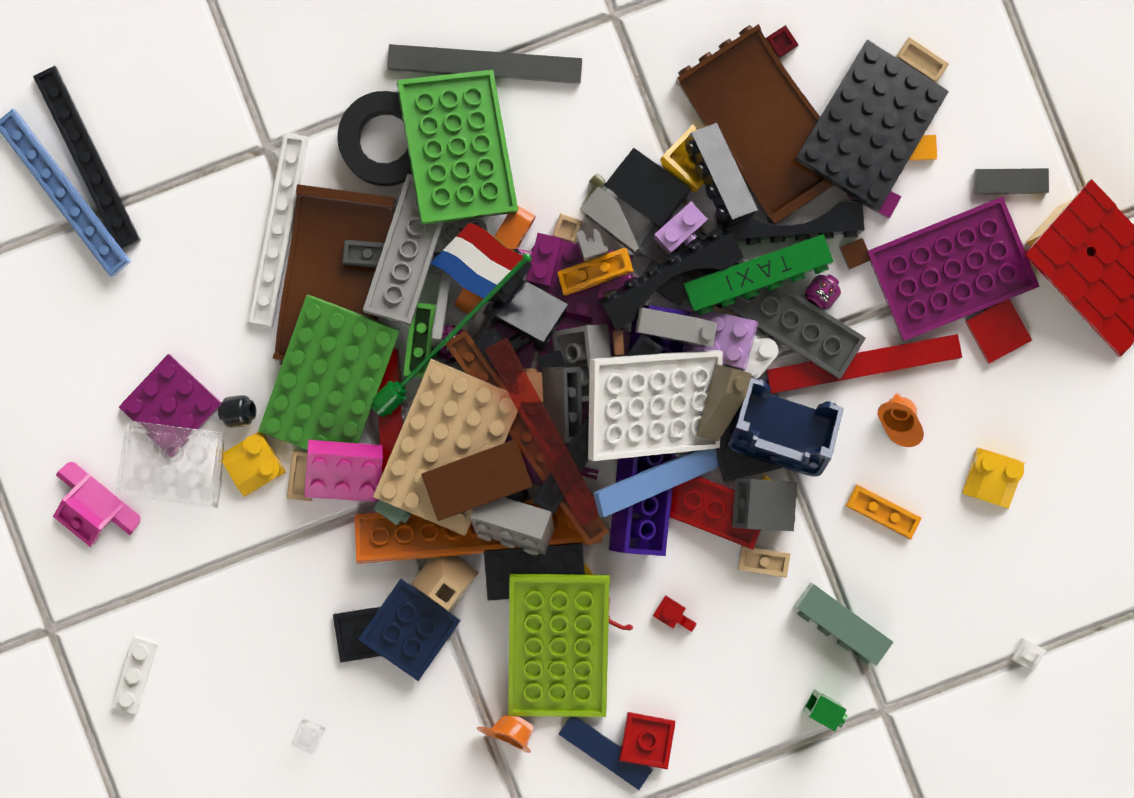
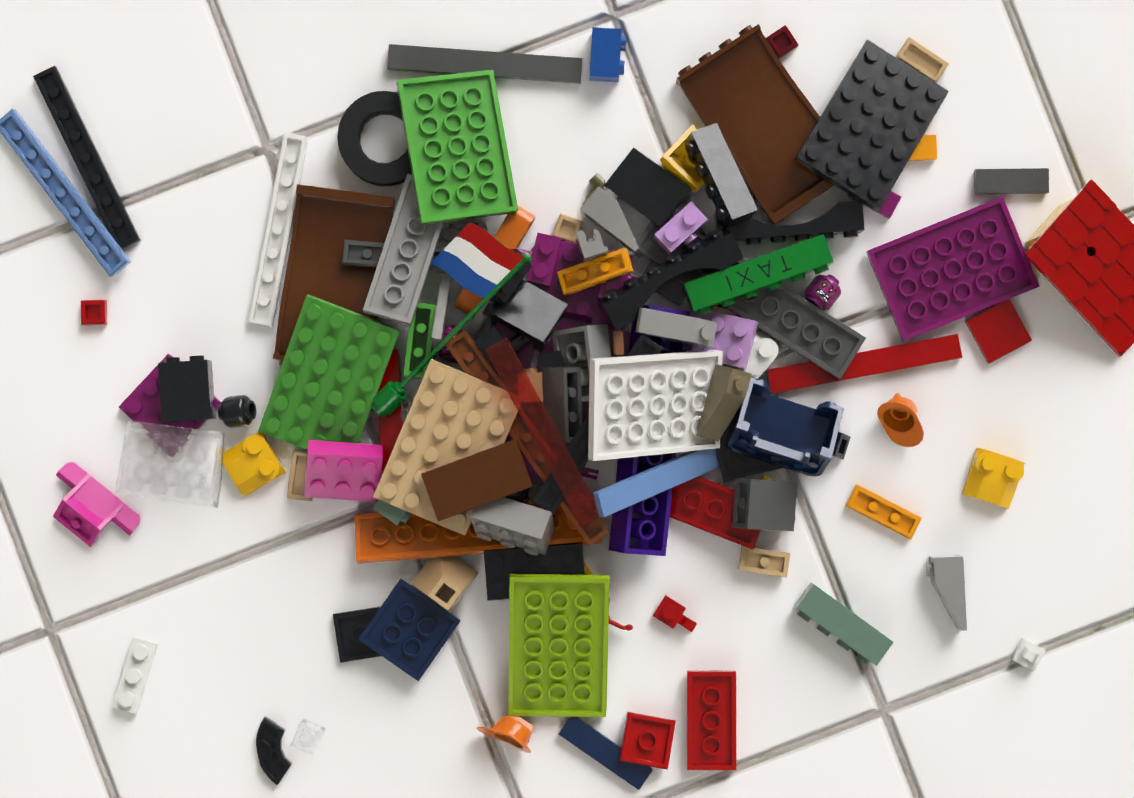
(94, 312): none -> red tile
(186, 389): none -> black brick
(270, 750): none -> black tile
(605, 54): none -> blue brick
(711, 720): none -> red plate
(825, 710): green brick -> none
(841, 445): none -> black tile
(855, 253): reddish brown tile -> none
(948, 580): none -> light grey slope

